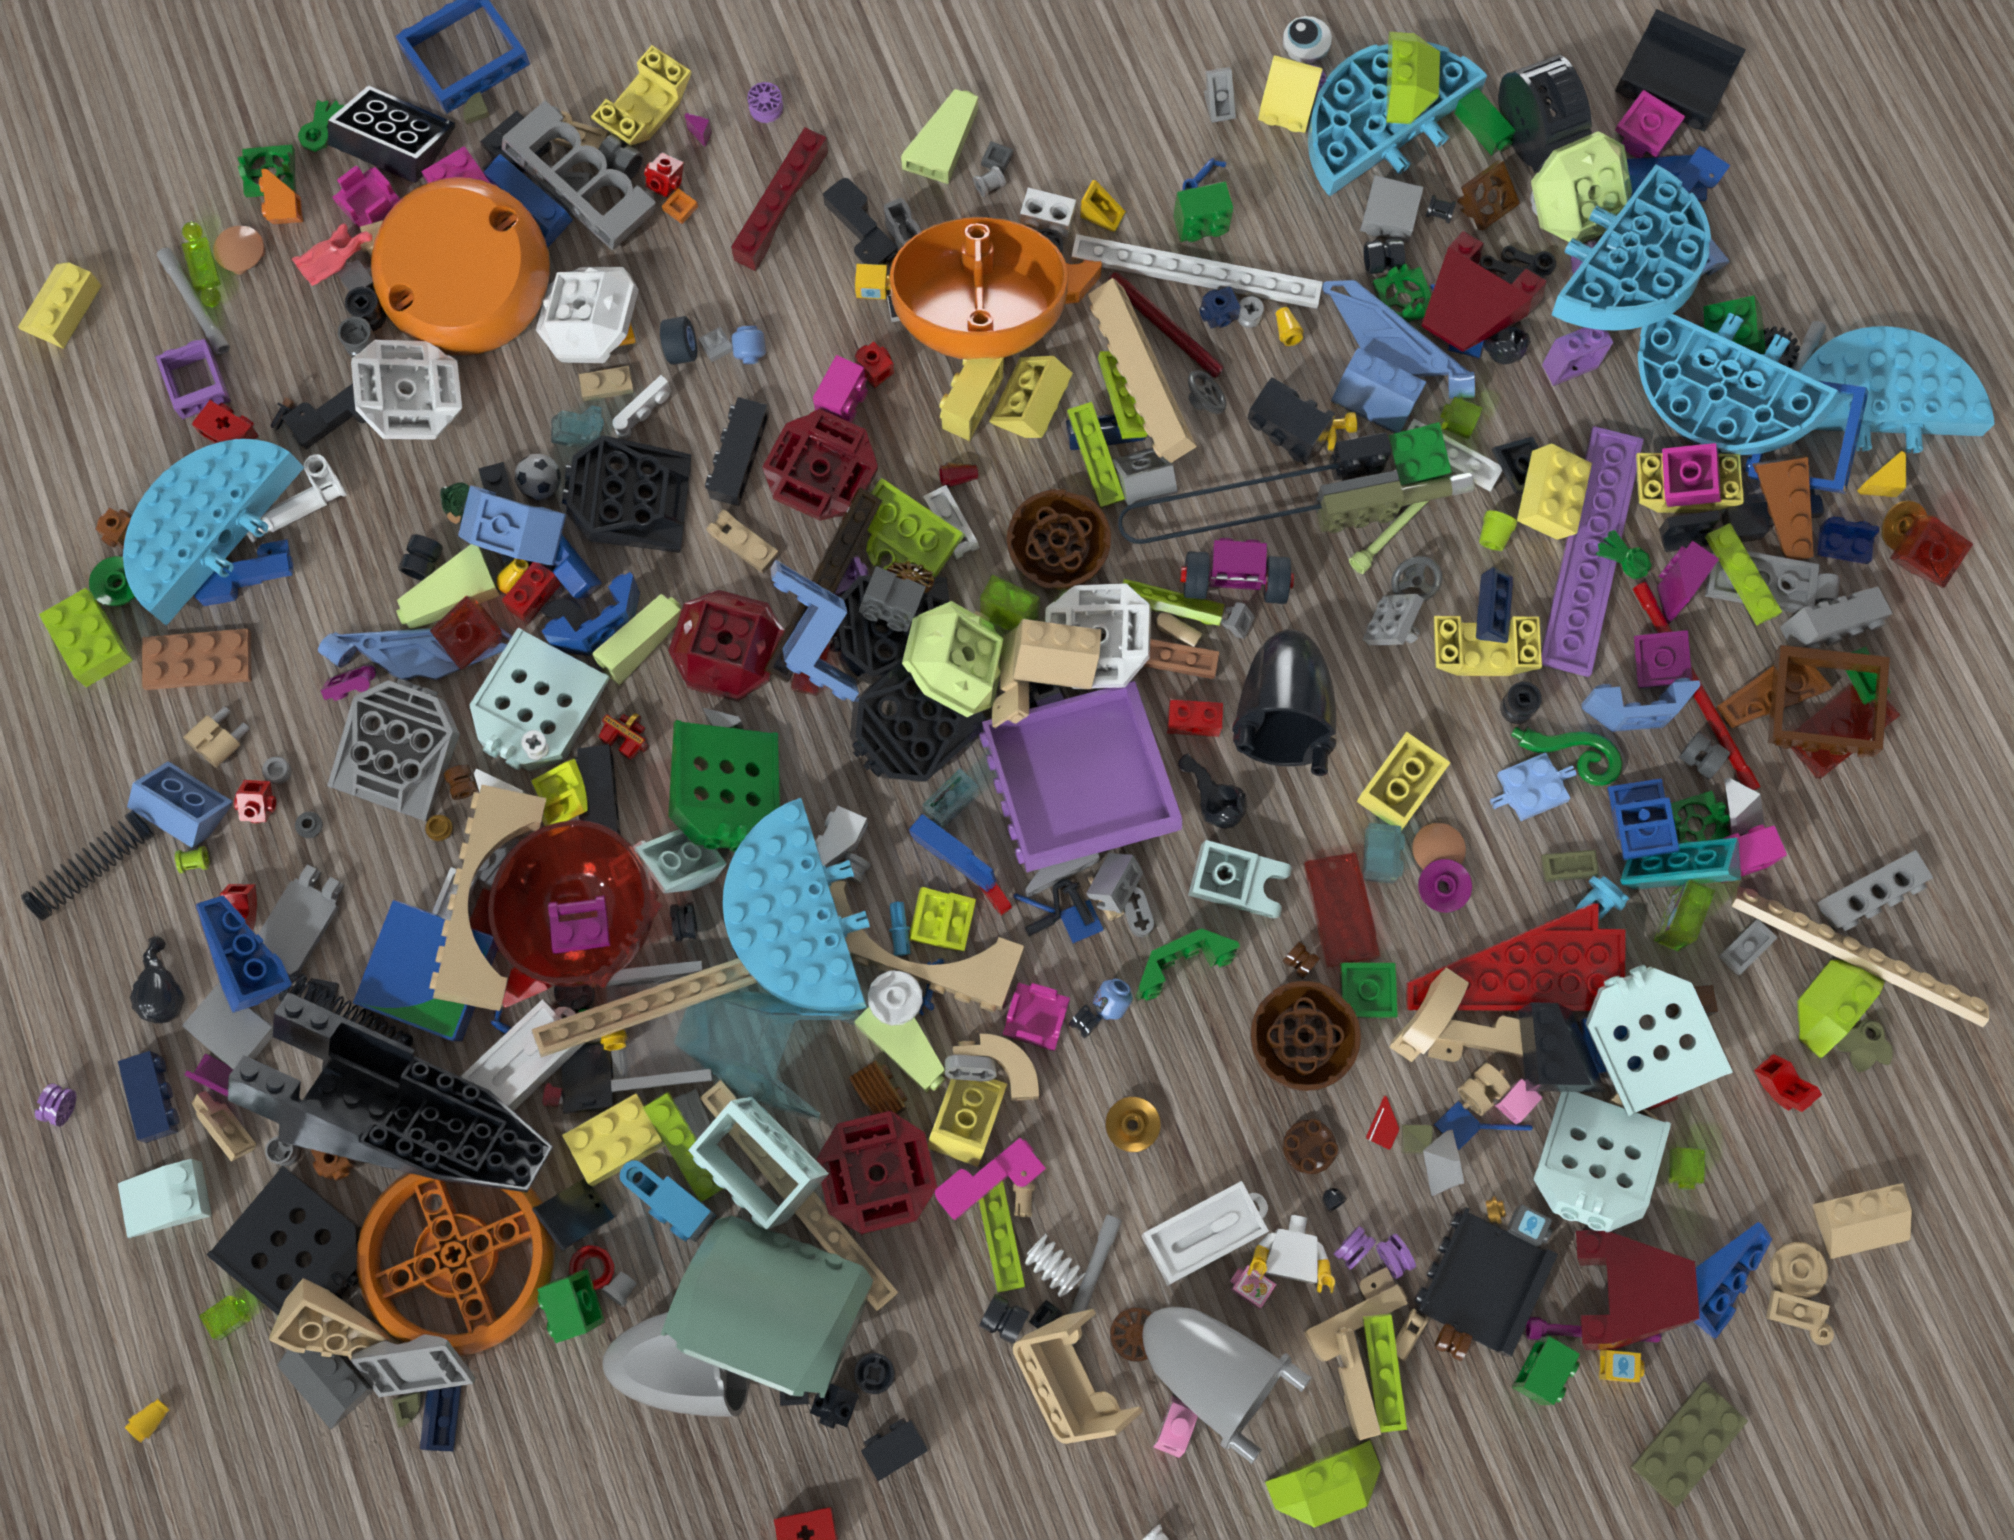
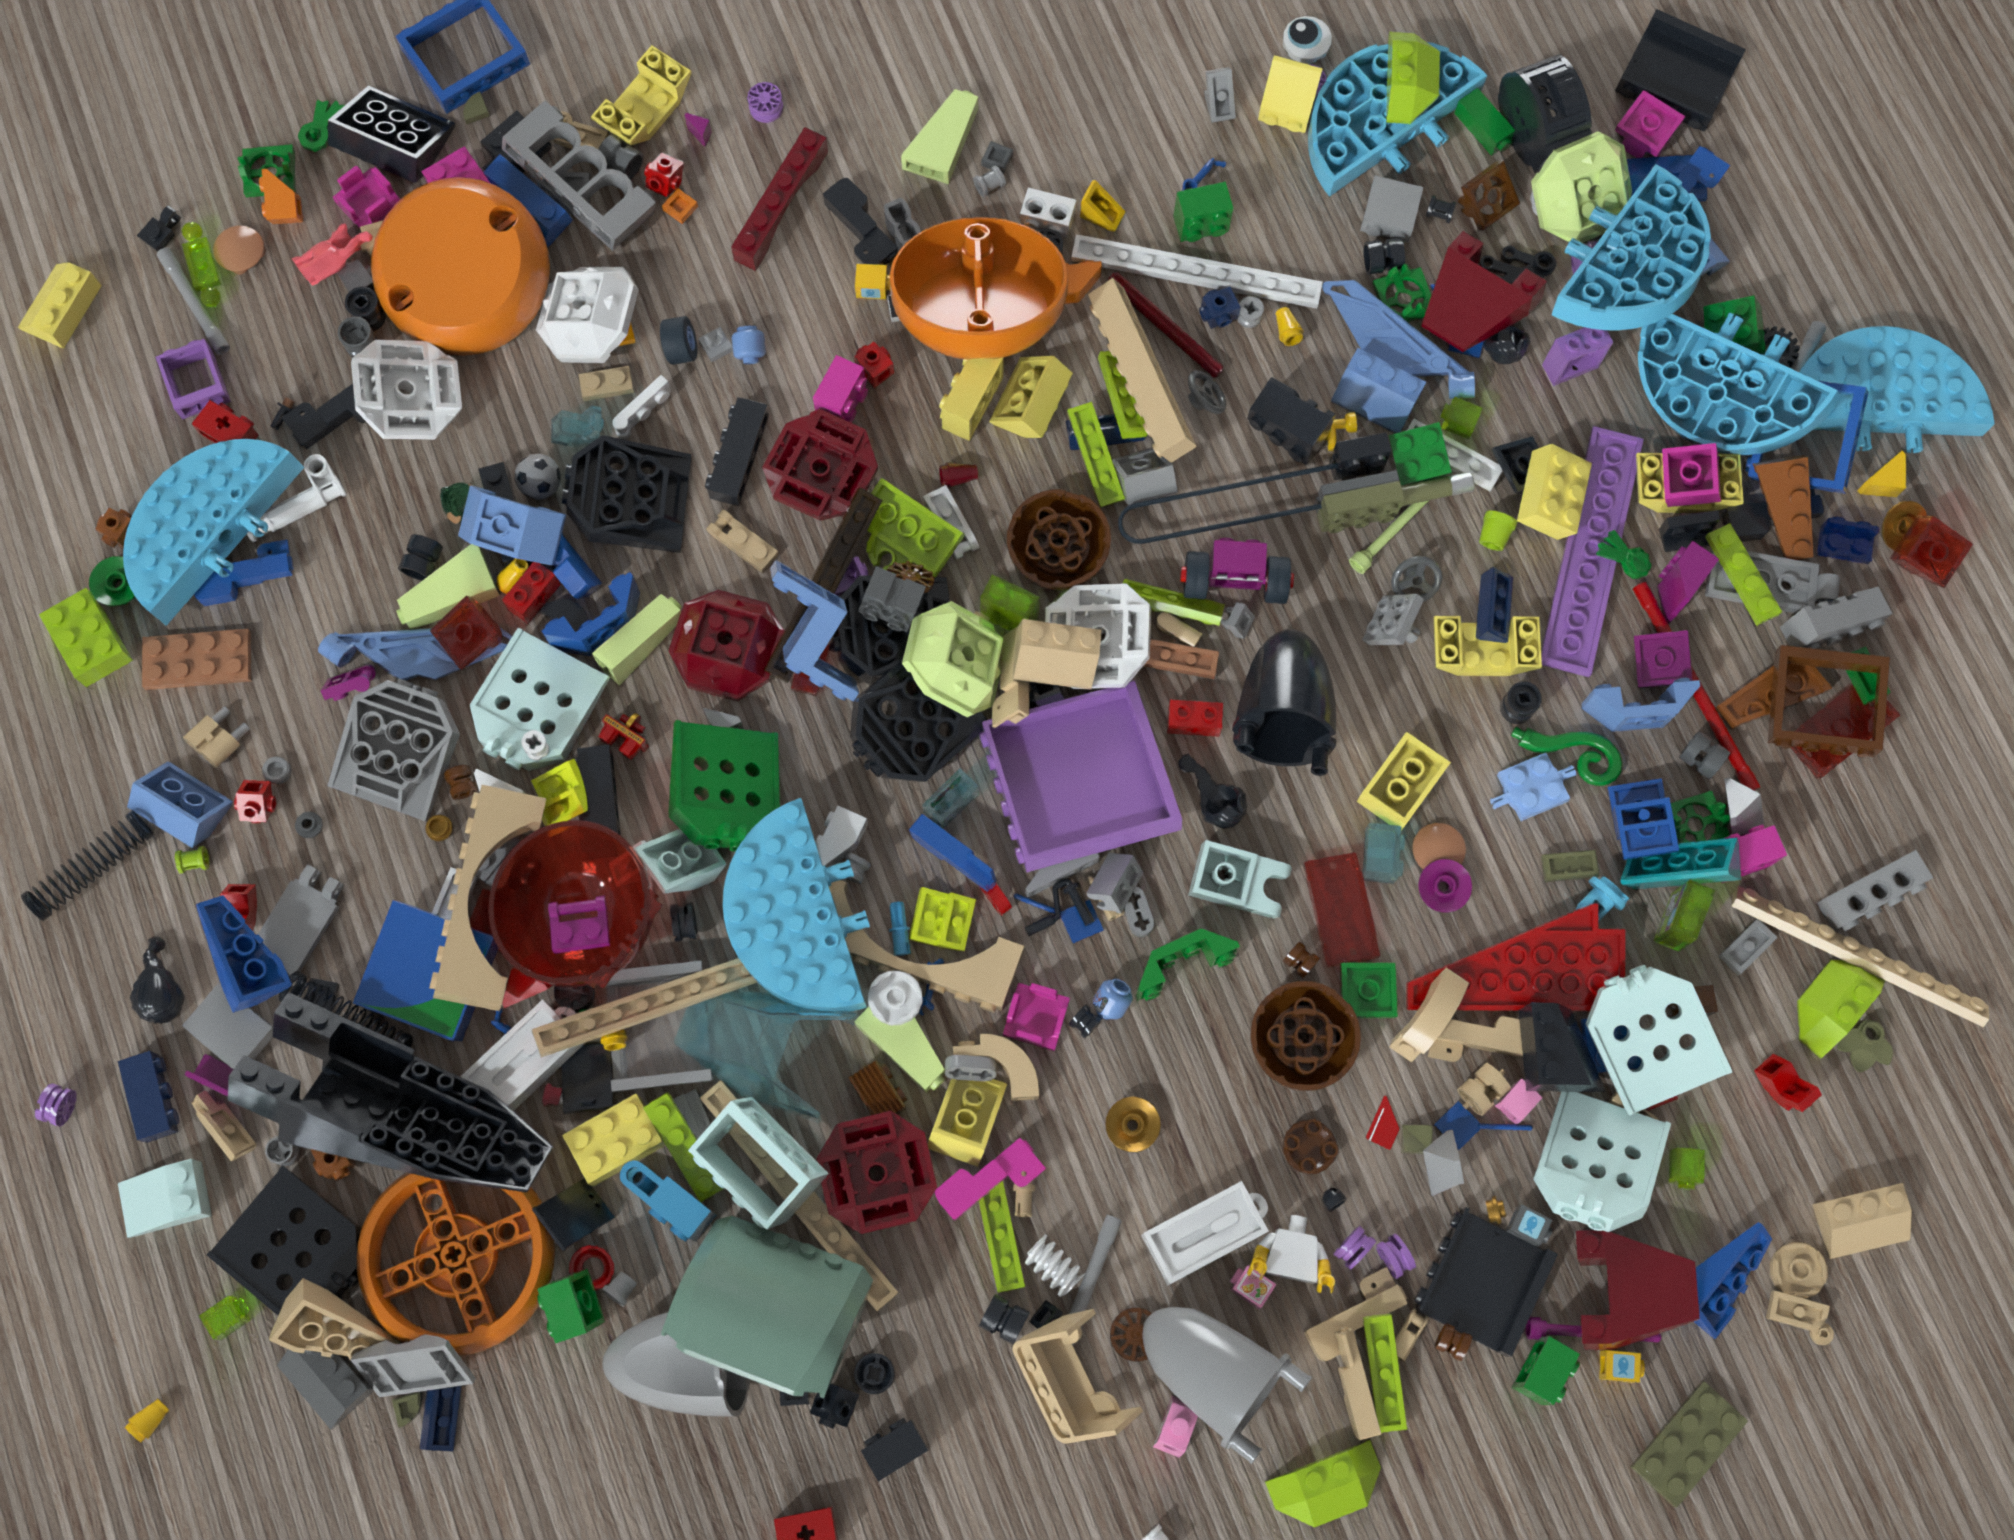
(159, 233): none -> black plate

